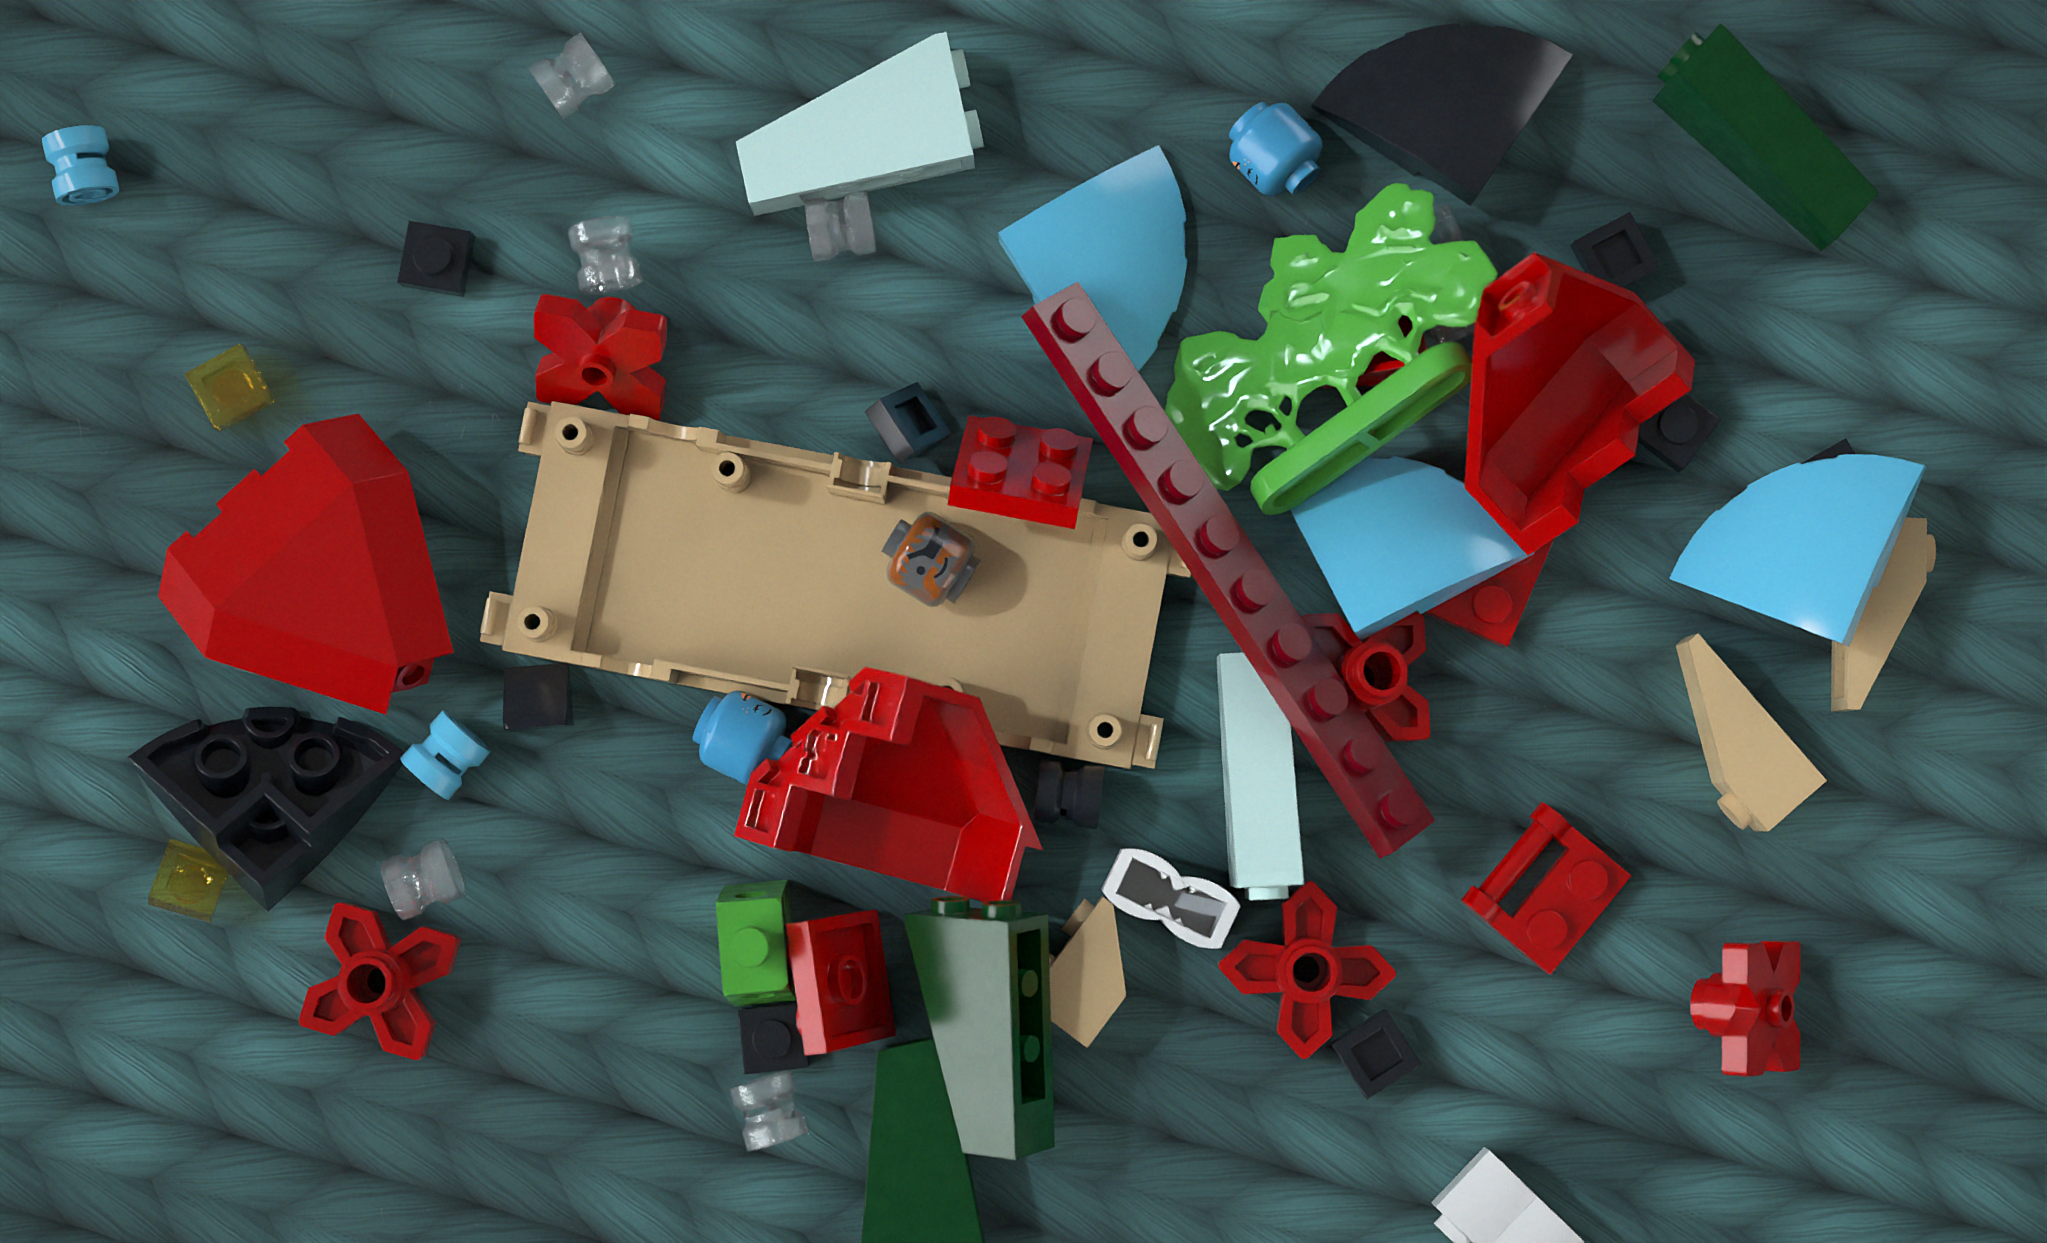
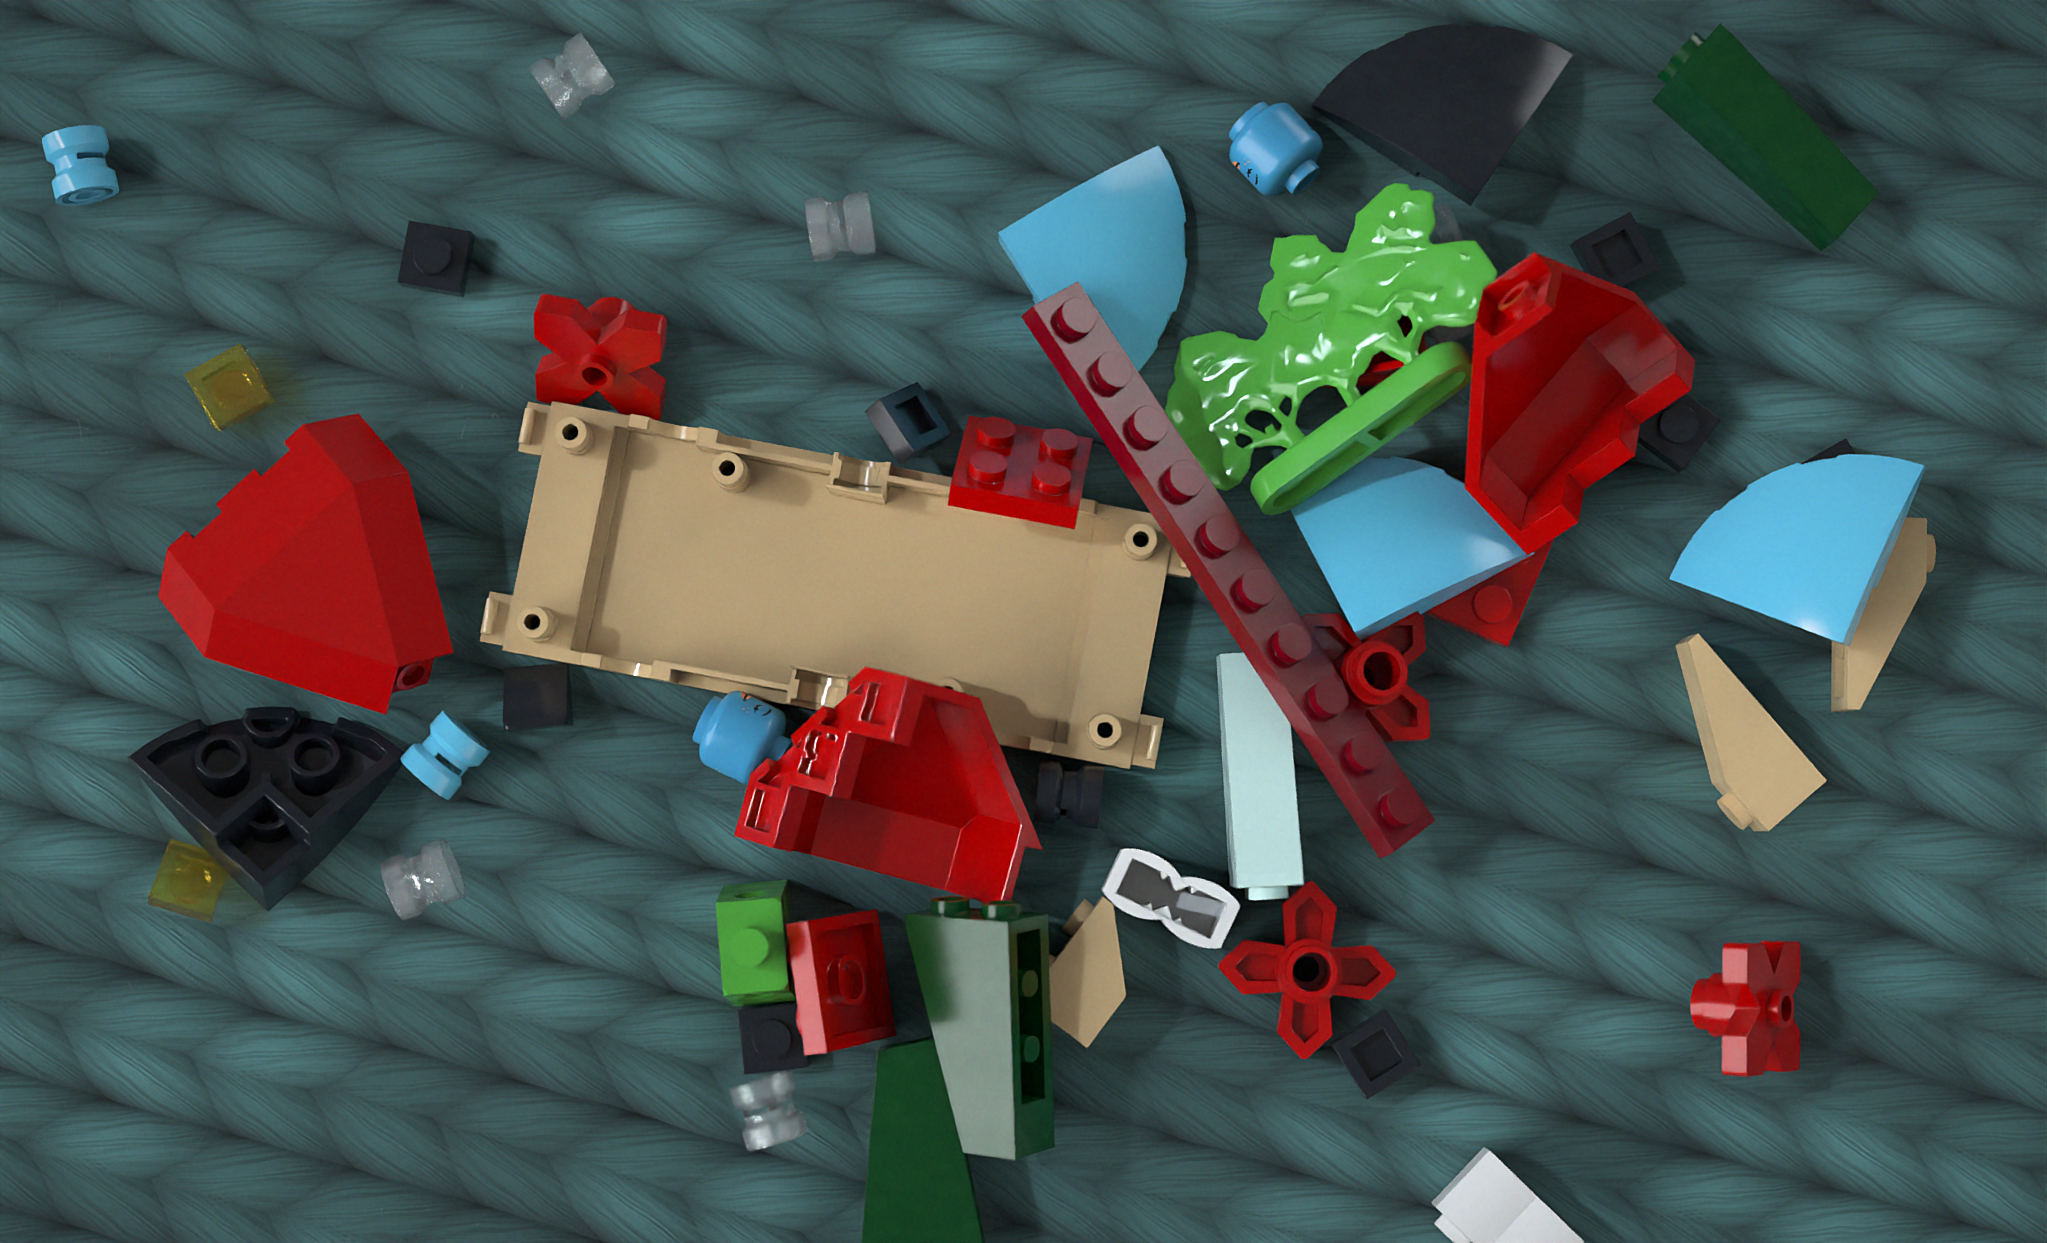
(362, 949): red plant -> none
(605, 255): clear wheel -> none
(868, 133): light aqua slope -> none
(930, 559): head -> none
(1561, 902): red plate -> none

